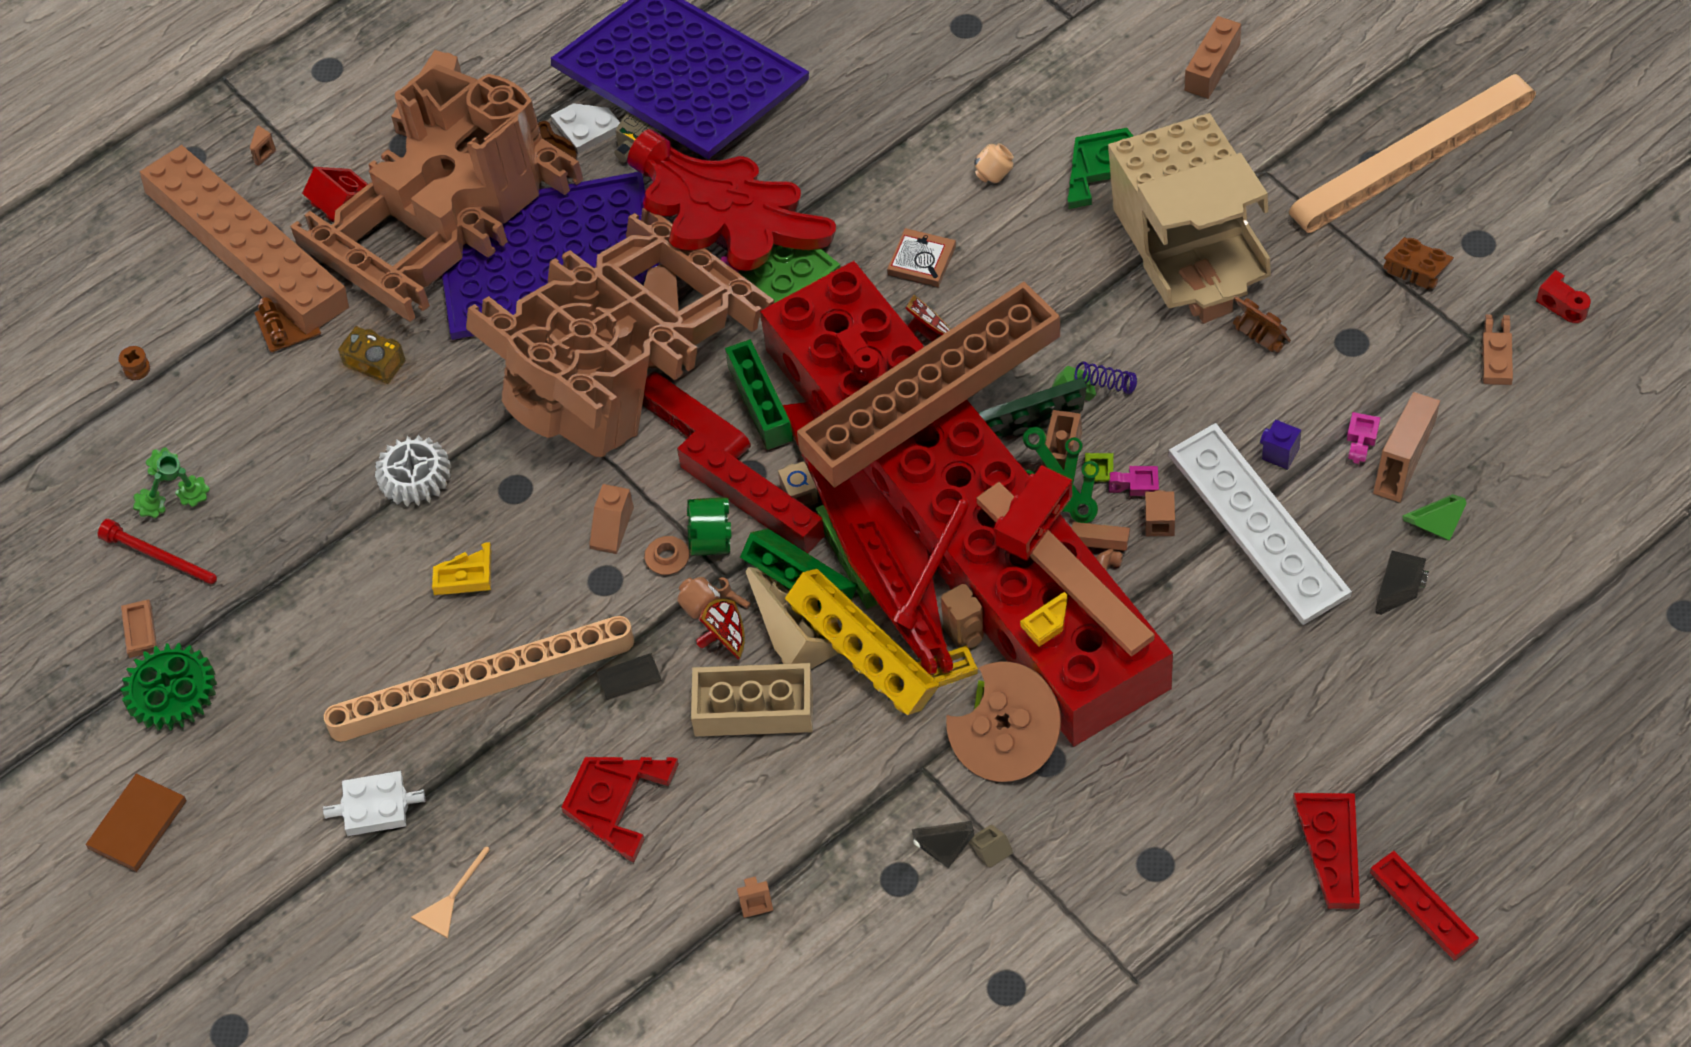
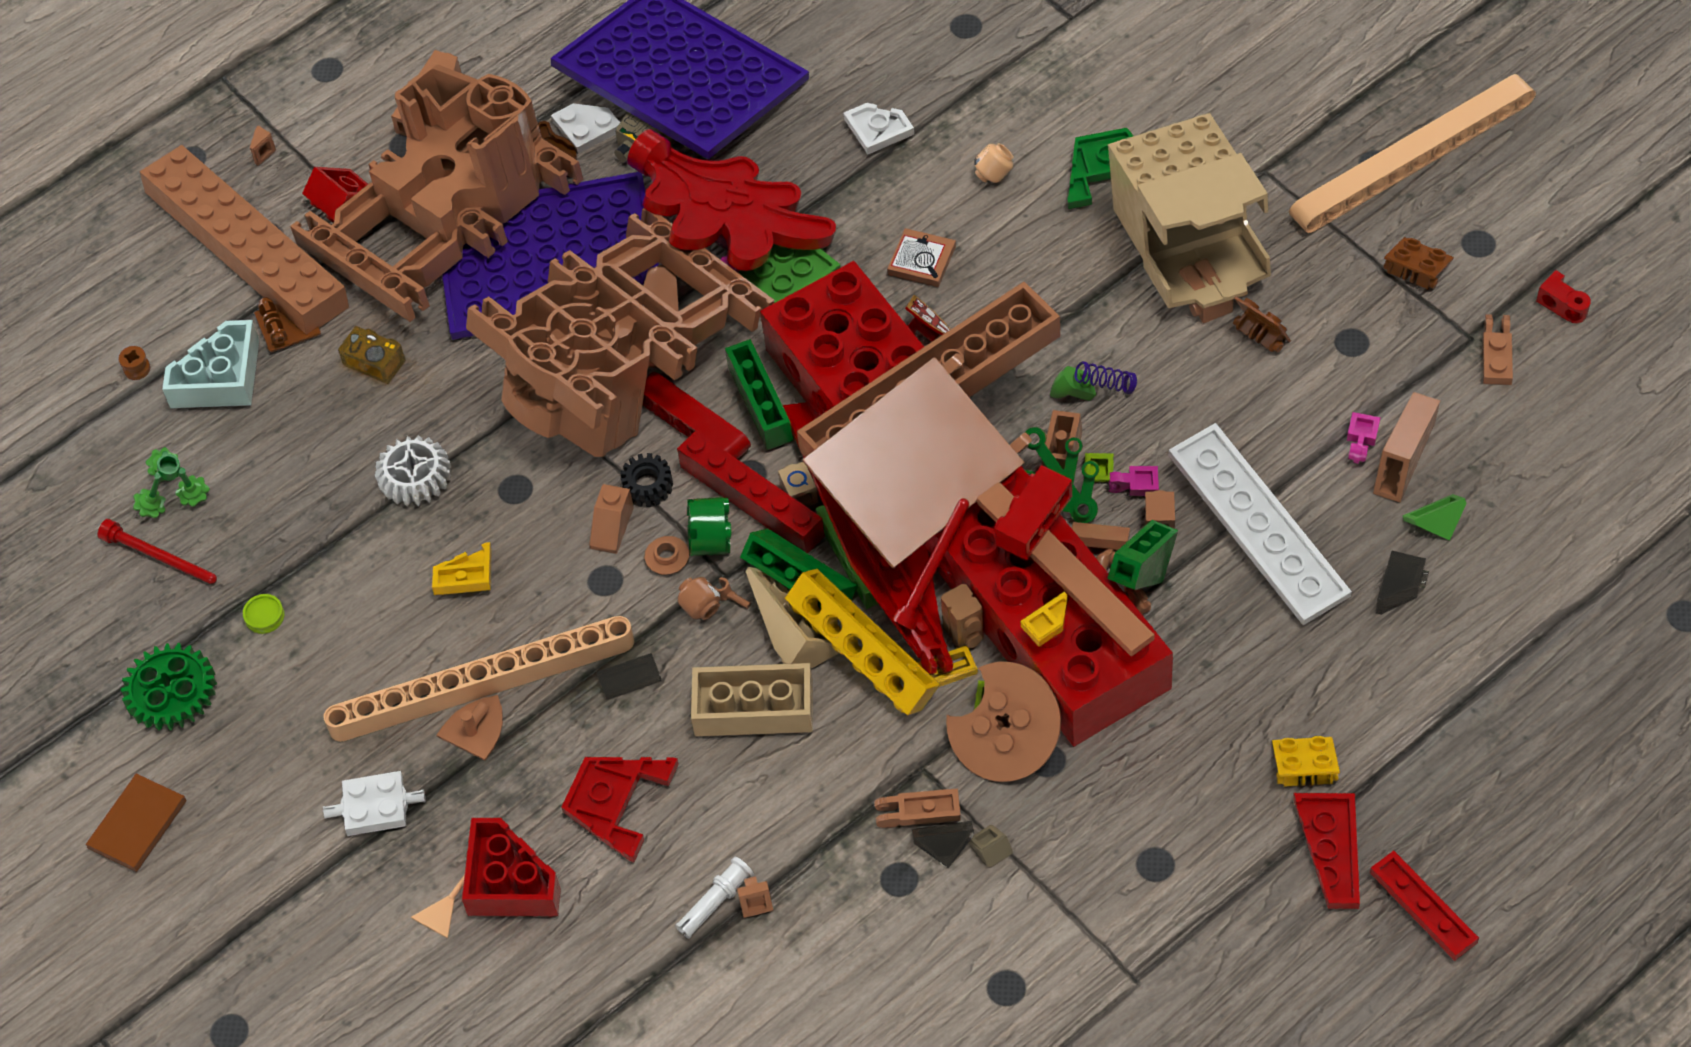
(139, 628): nougat tile -> none
(215, 369): none -> light aqua brick
(263, 613): none -> lime piece
(475, 726): none -> nougat shield
(506, 874): none -> red brick
(643, 467): none -> black tyre
(723, 887): none -> white pin
(724, 624): shield -> none
(854, 349): red leg -> none
(878, 127): none -> white plate
(913, 460): none -> nougat flag
(919, 808): none -> nougat hinge
(1035, 409): dark green plate -> none
(1139, 599): none -> nougat piece
(1144, 557): none -> green slope
(1212, 57): nougat brick -> none
(1280, 444): dark purple brick -> none
(1305, 758): none -> yellow hinge

